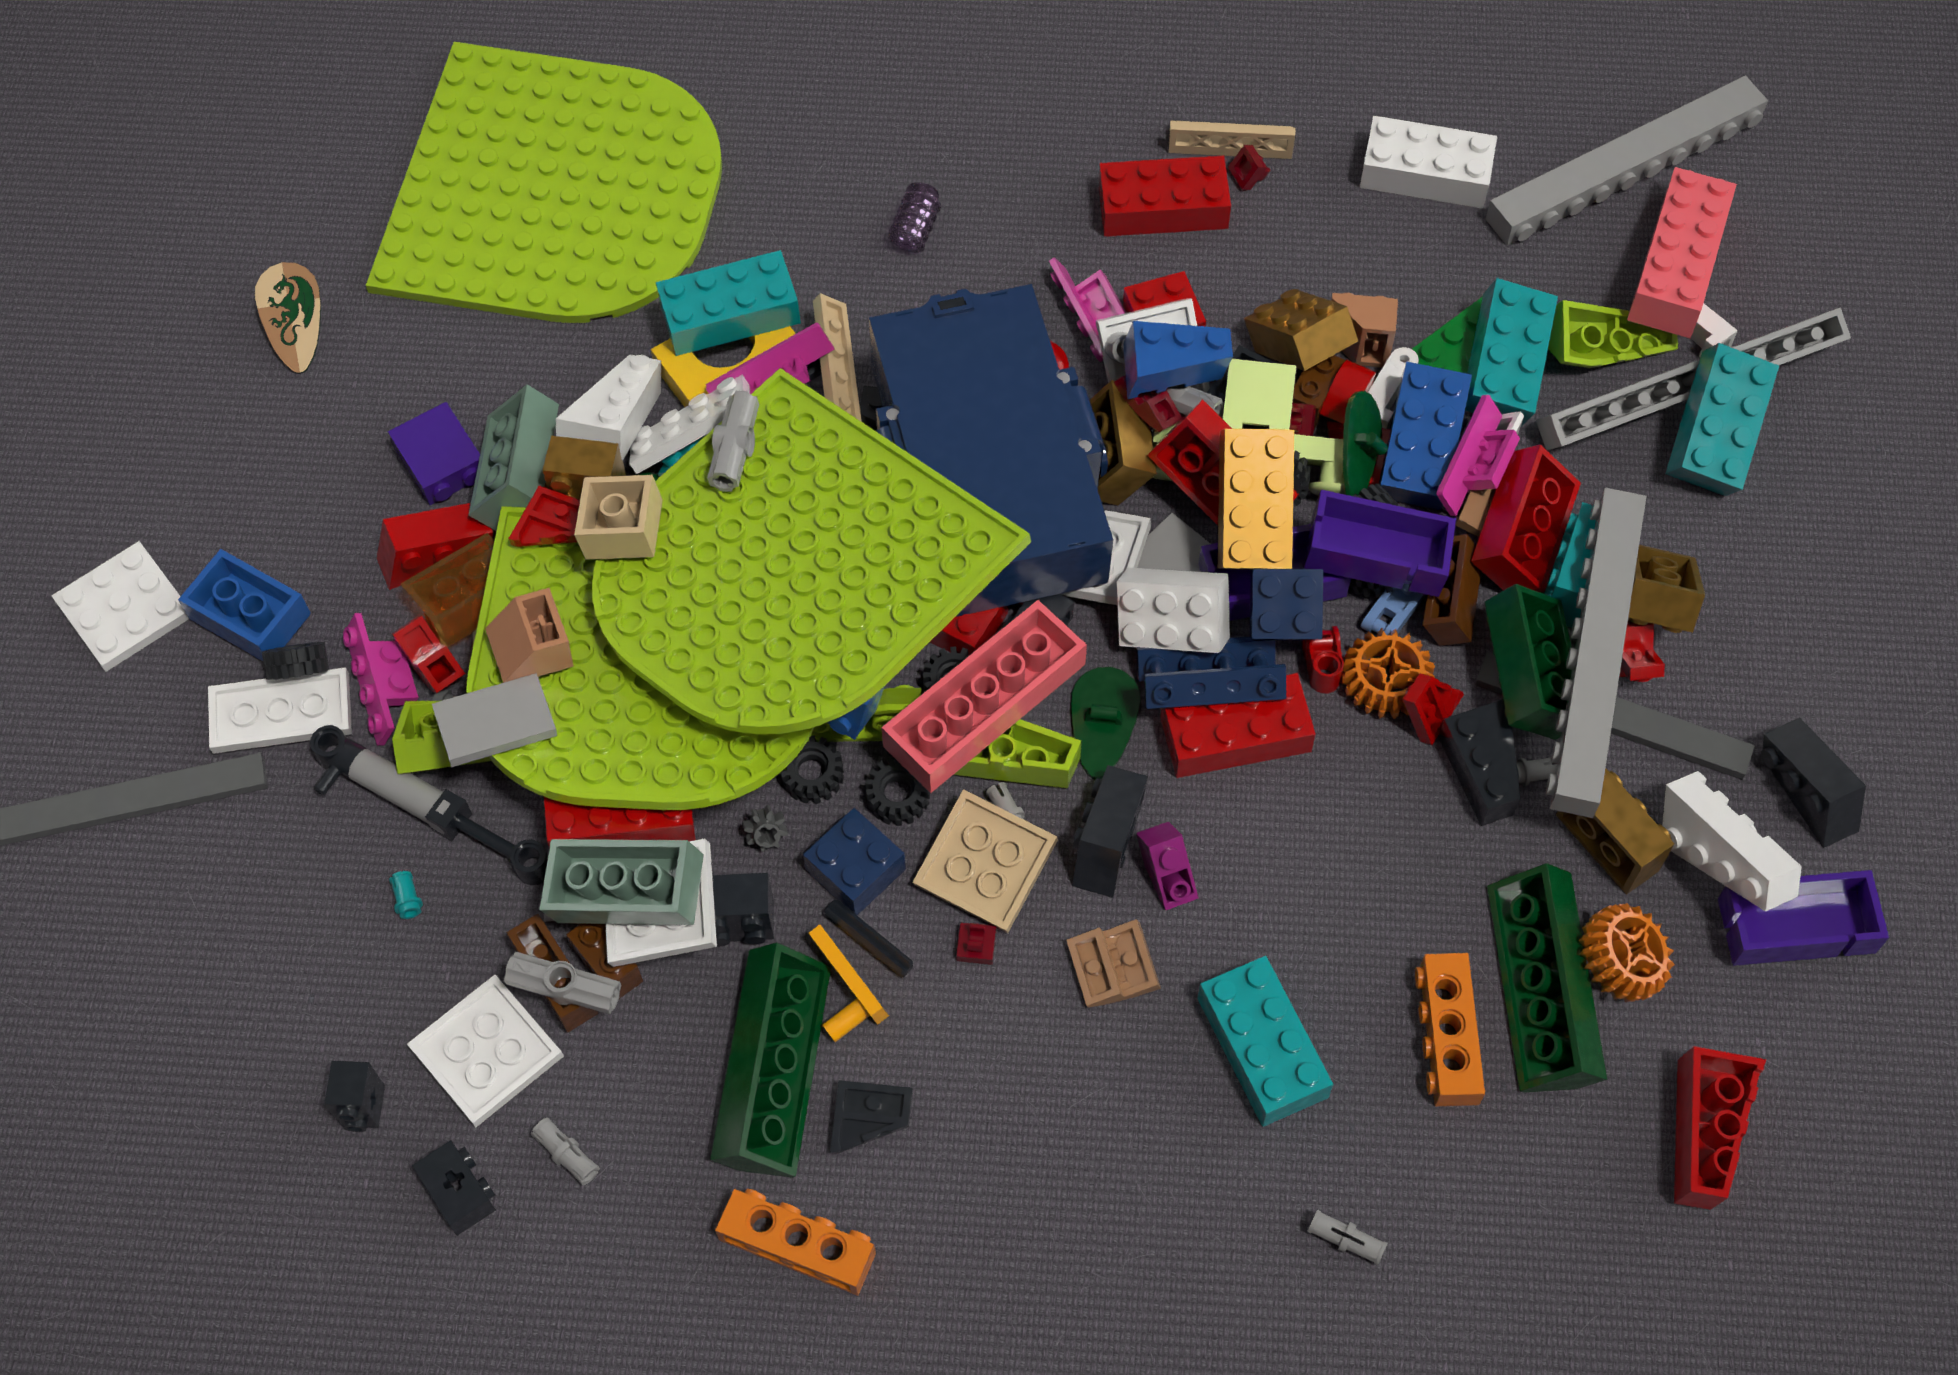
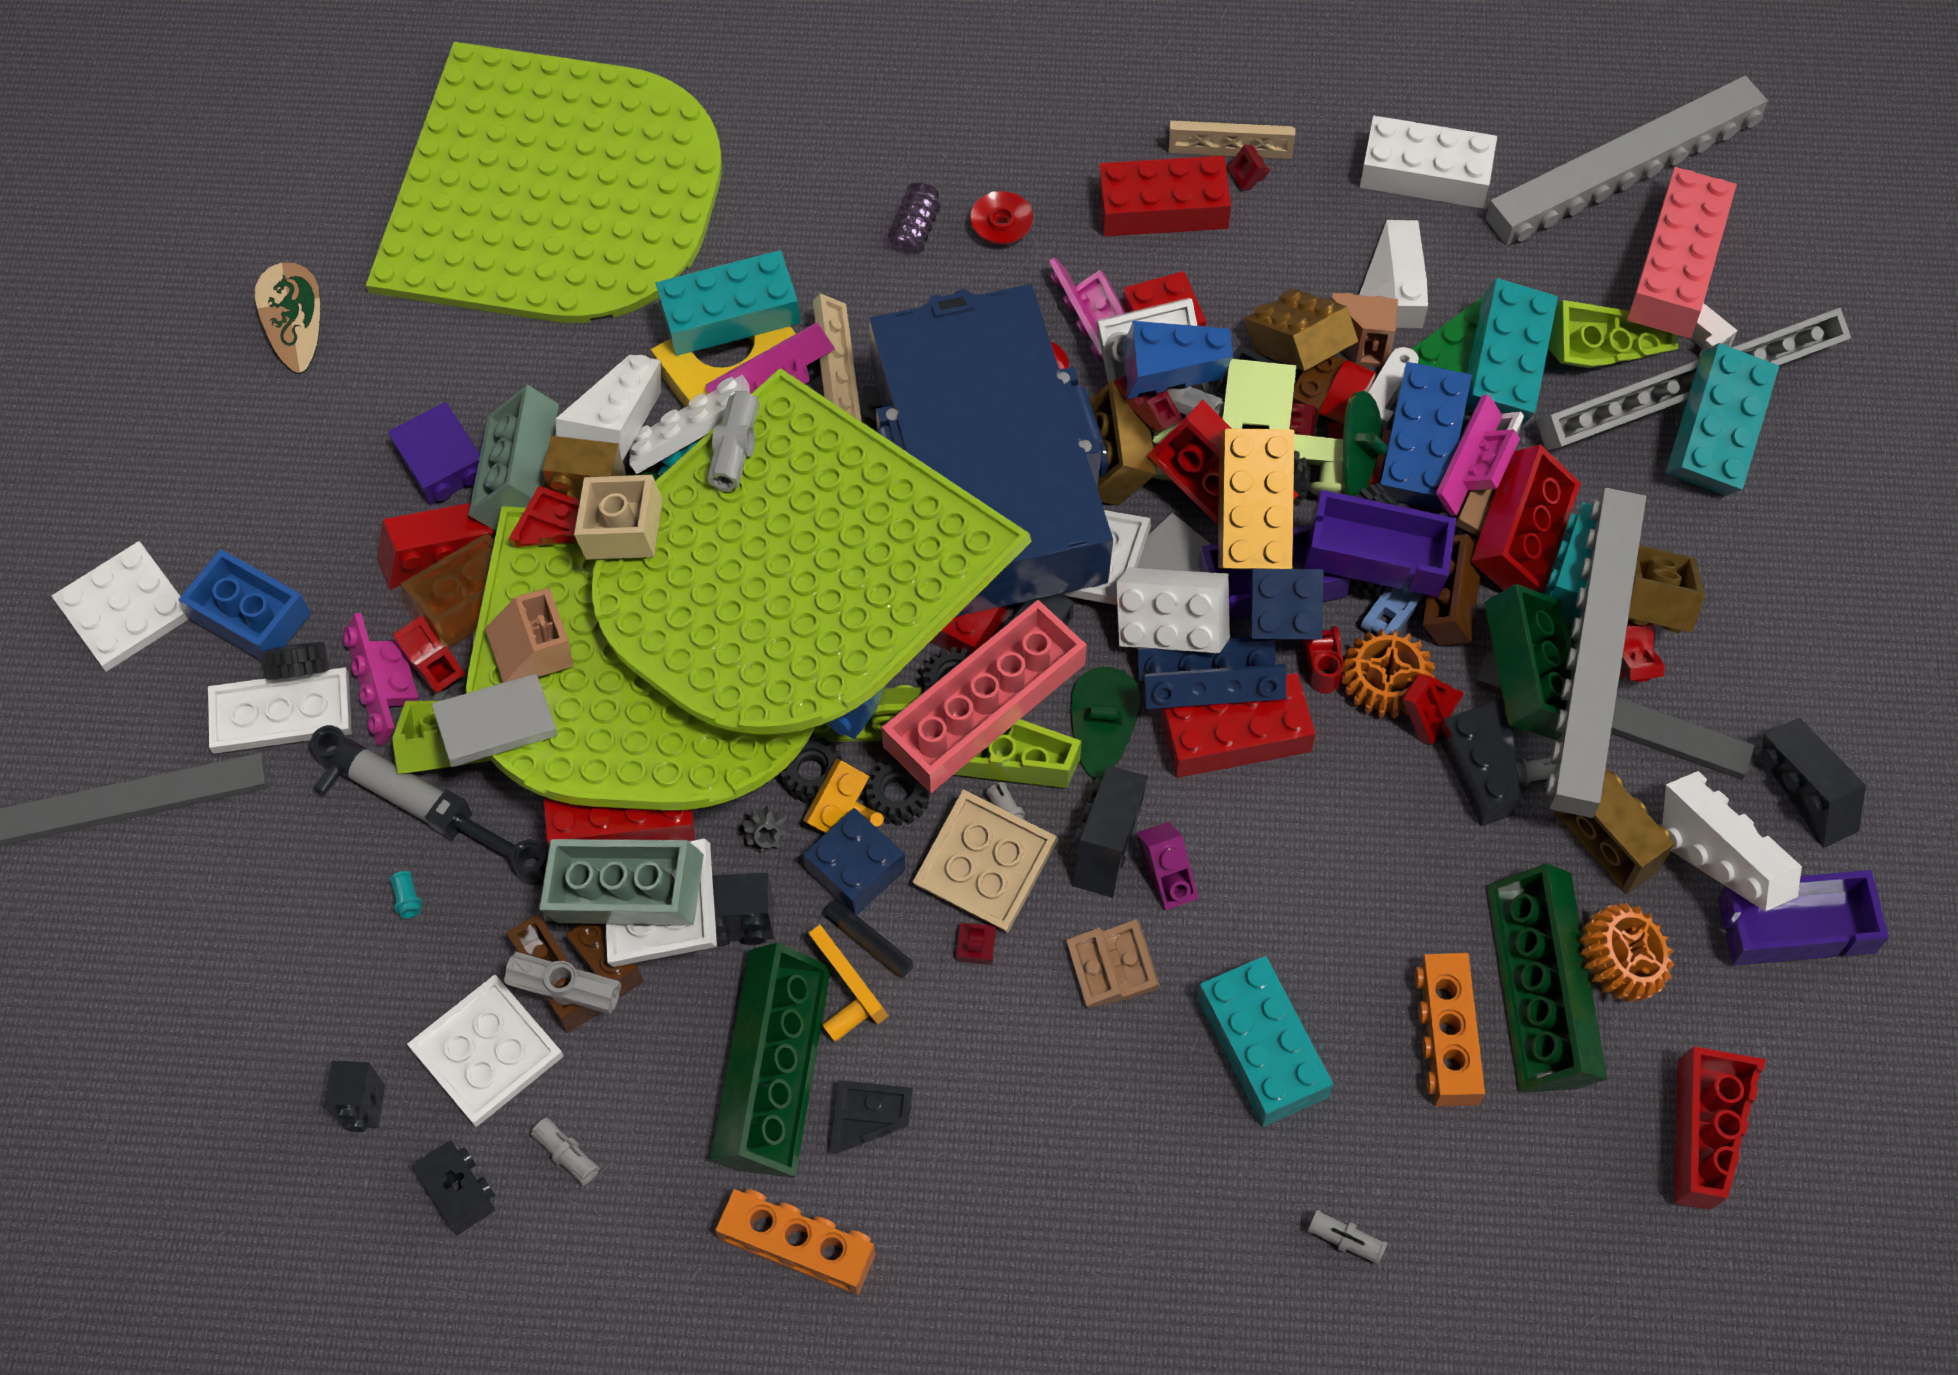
(838, 797): none -> light orange plate
(1001, 208): none -> red dish
(1400, 272): none -> white wedge

